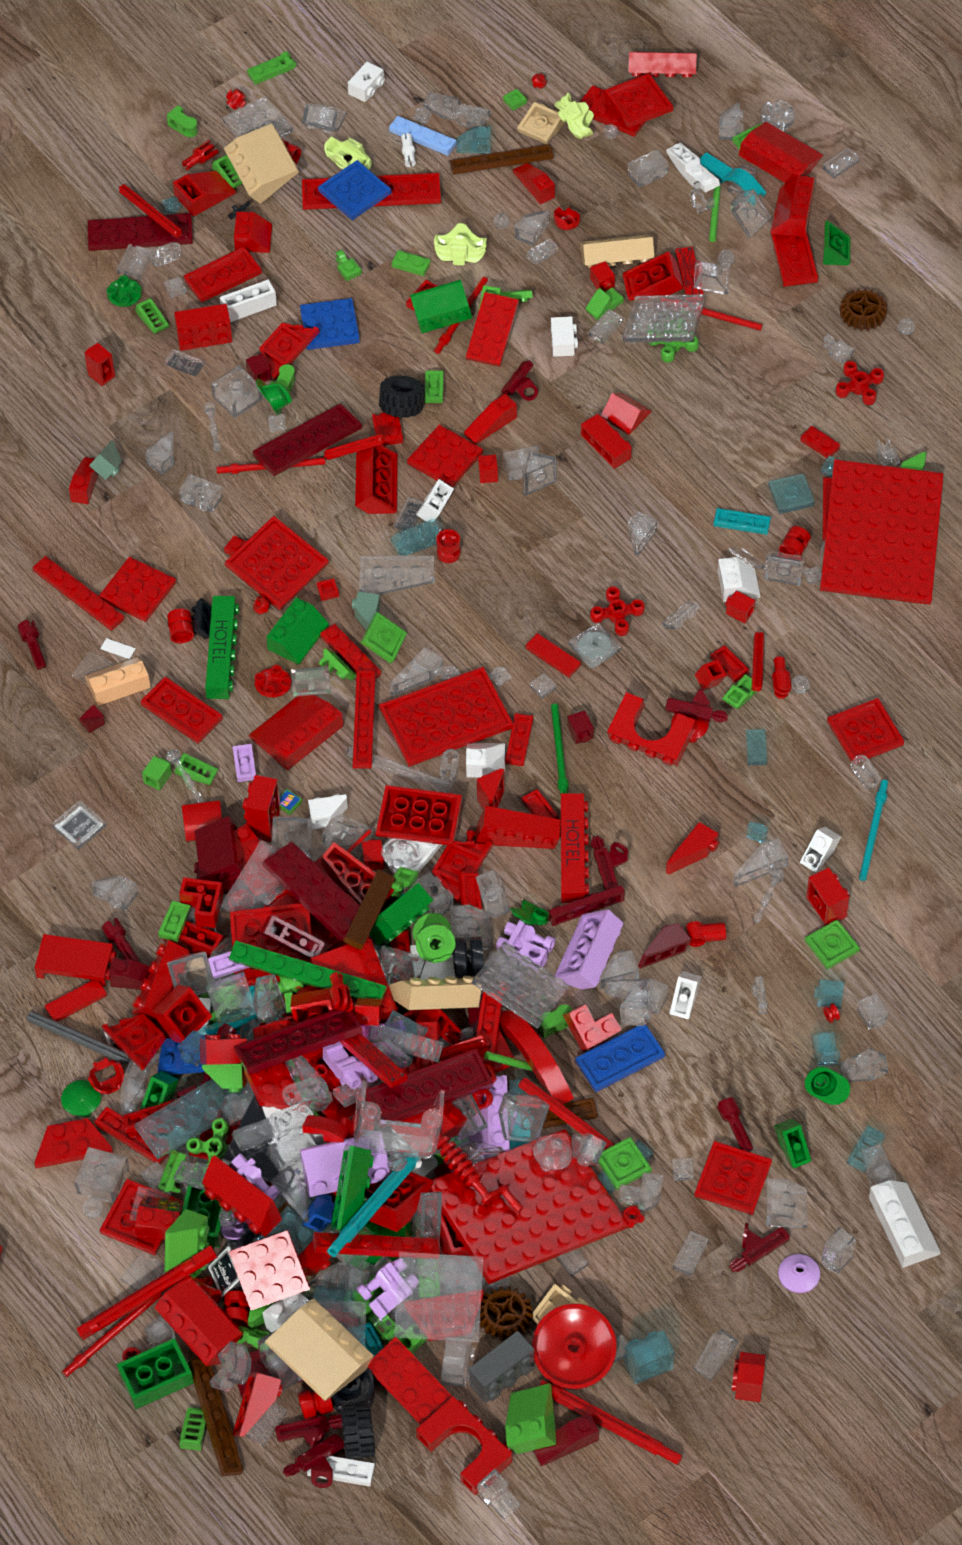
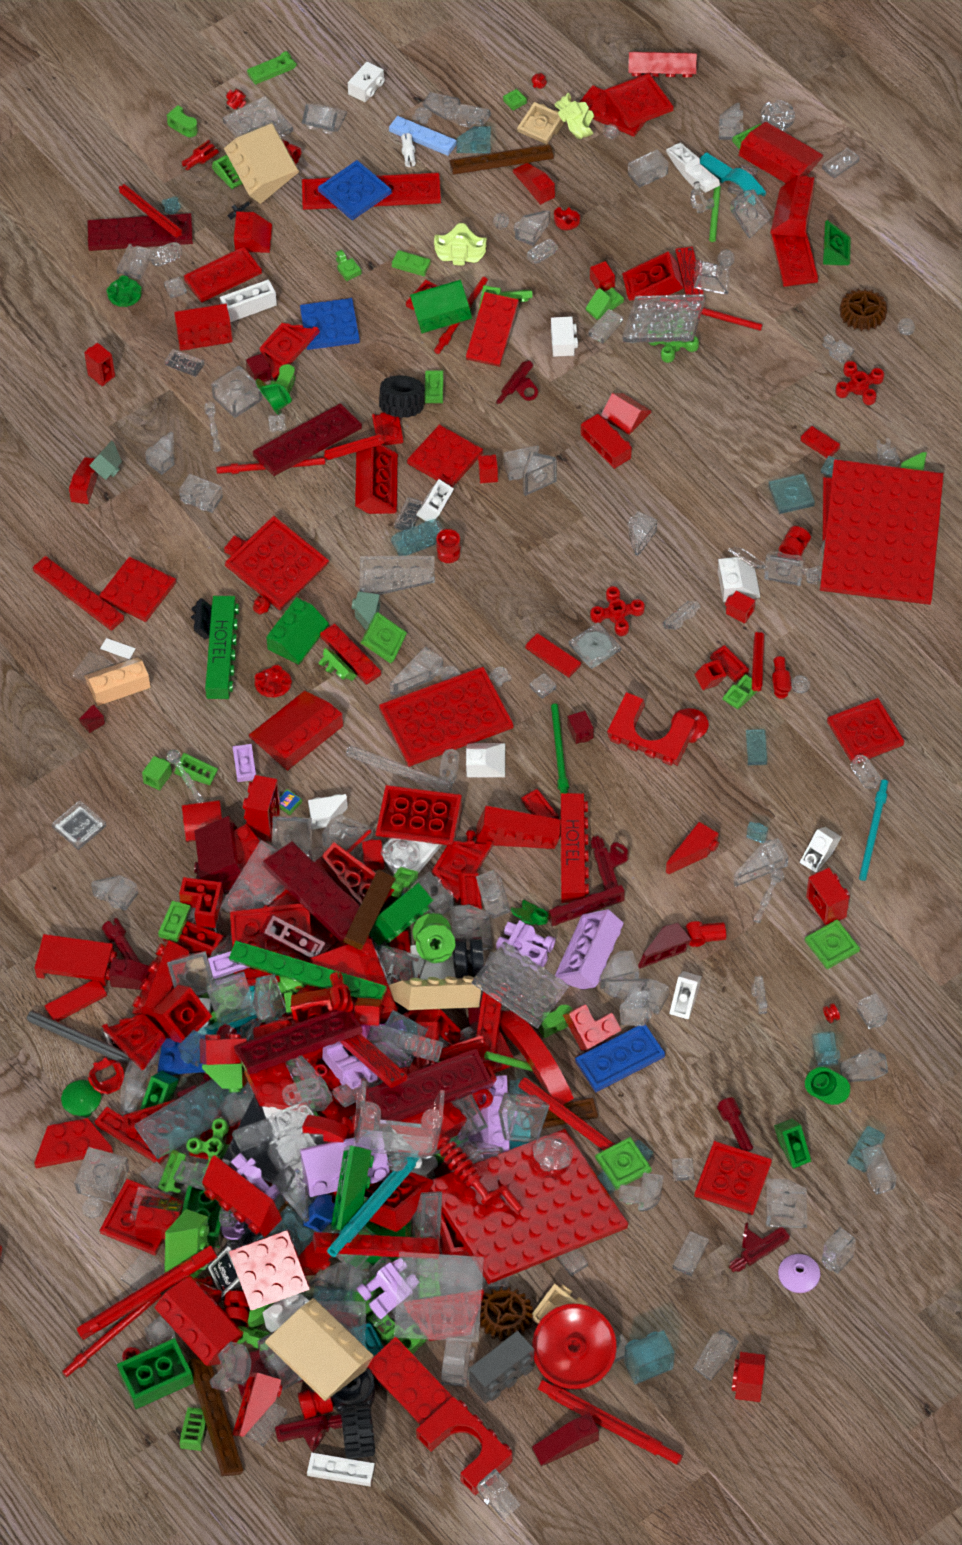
(29, 634): dark red piece -> none
(149, 304): bright green slope -> none
(180, 626): red wheel -> none
(181, 710): red plate -> none
(201, 191): red slope -> none
(310, 681): clear brick -> none
(316, 1461): dark red piece -> none
(327, 589): red plate -> none
(337, 150): yellowish green piece -> none
(364, 719): red tile -> none
(491, 788): red slope -> none
(492, 419): red slope -> none
(519, 739): red tile -> none
(530, 1420): bright green slope -> none
(587, 1149): clear slope -> none
(617, 250): tan slope -> none
(632, 1210): red plate -> none
(699, 708): dark red piece -> none
(742, 521): teal tile -> none
(829, 993): clear light blue brick -> none
(903, 1222): white slope -> none

